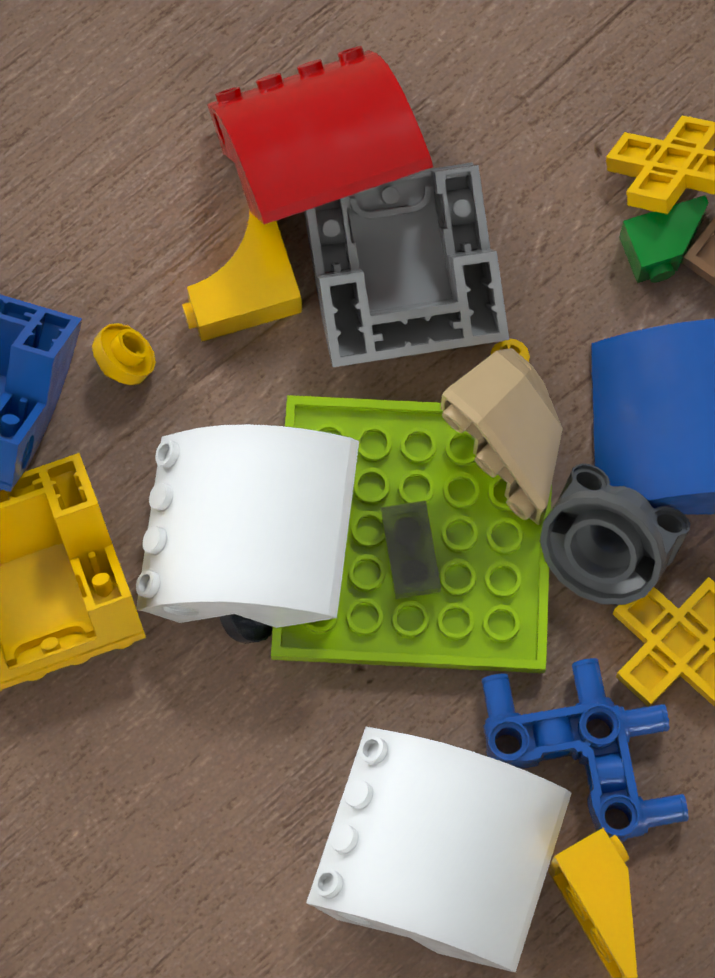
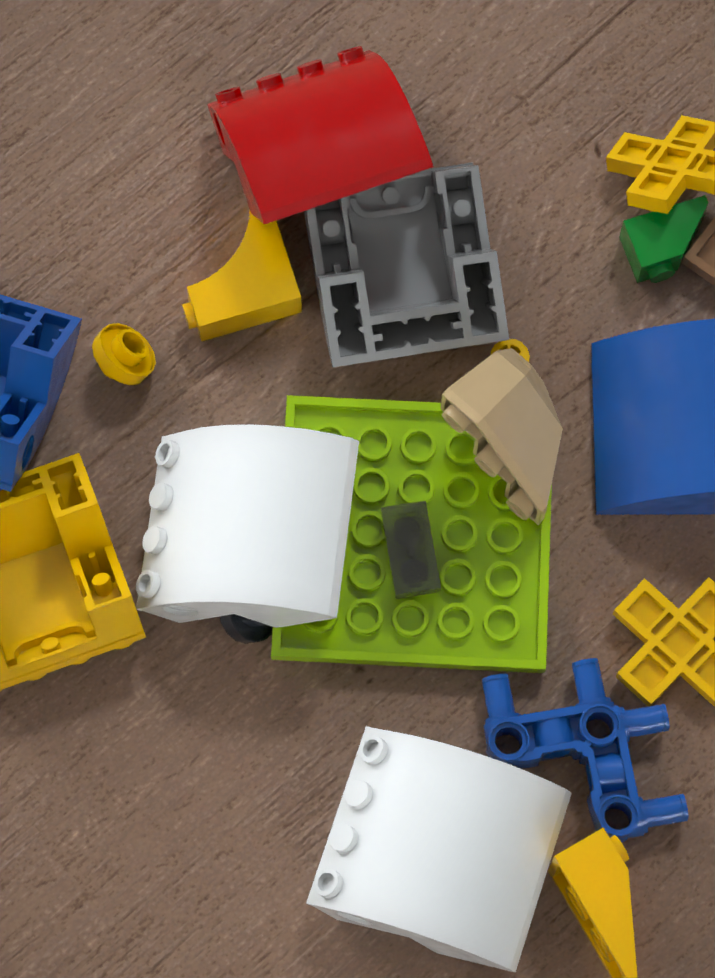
(609, 538): dark grey piece -> none

